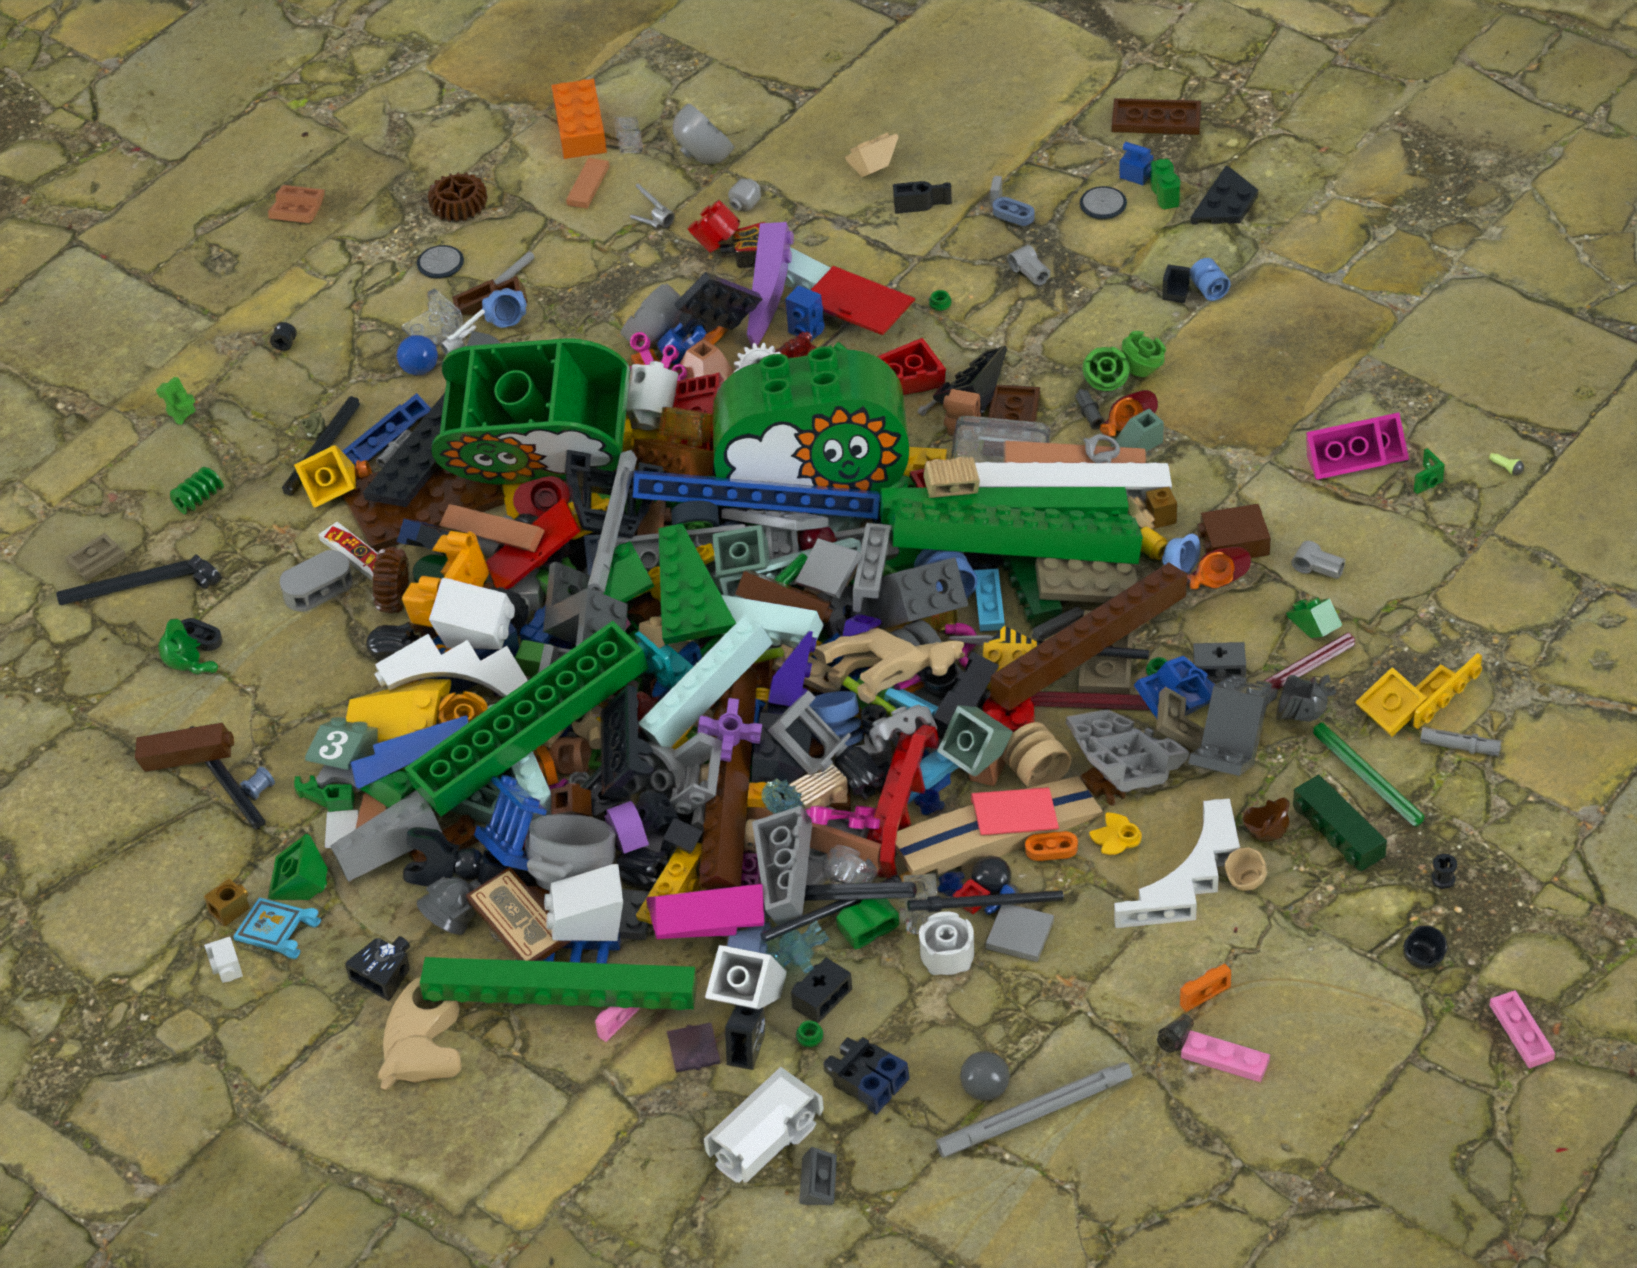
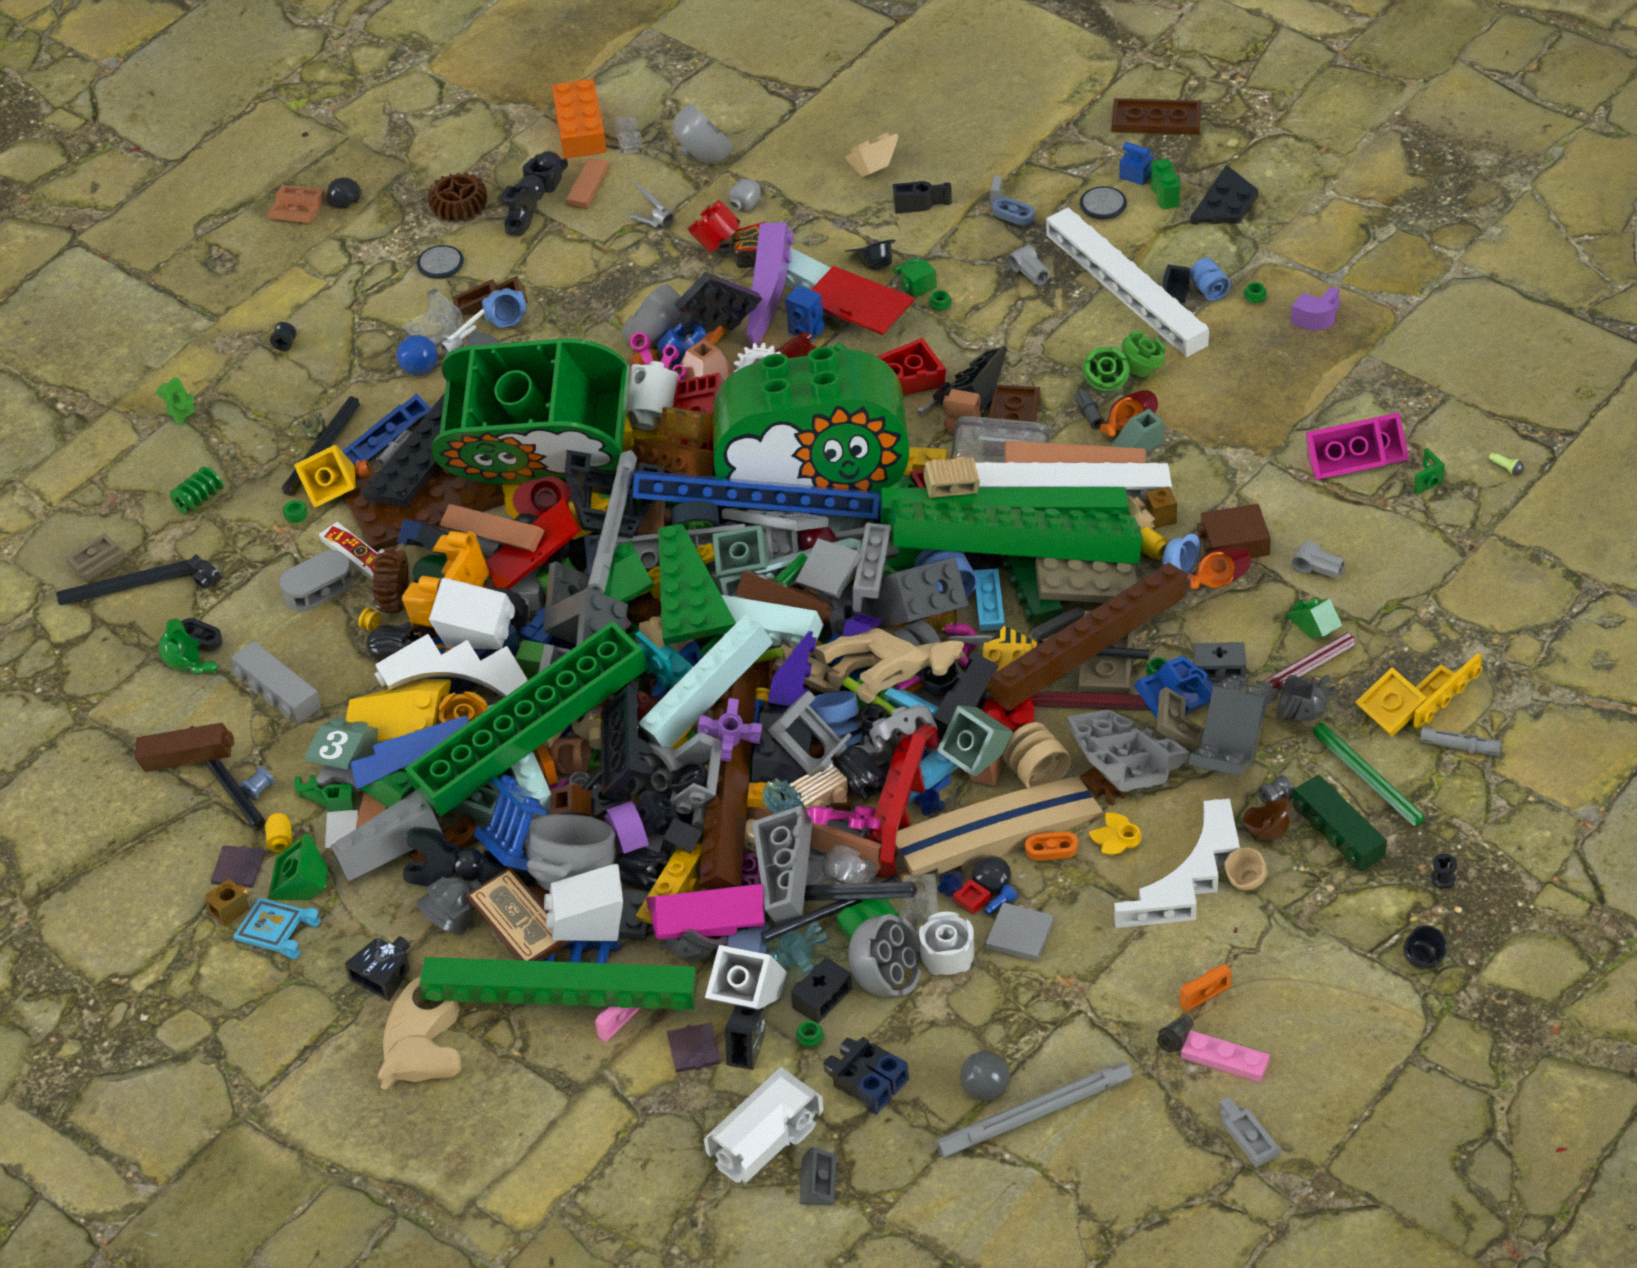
(223, 959): white brick -> none
(238, 864): none -> clear purple piece
(275, 682): none -> light grey brick
(278, 832): none -> yellow brick
(295, 511): none -> green tile
(343, 192): none -> black hair
(369, 619): none -> yellow bush
(515, 268): light grey bar -> none
(524, 196): none -> black piece
(687, 775): none -> black hair
(694, 946): none -> dark grey helmet
(876, 255): none -> black piece
(881, 952): none -> light grey cylinder
(916, 276): none -> green brick
(936, 903): black bar -> none
(1014, 811): coral piece -> none
(1090, 445): light grey piece -> none
(1128, 282): none -> white brick
(1248, 1133): none -> light grey hinge
(1255, 292): none -> green plate
(1278, 789): none -> dark grey wheel
(1314, 312): none -> medium lavender brick
(1522, 1029): bright pink plate -> none

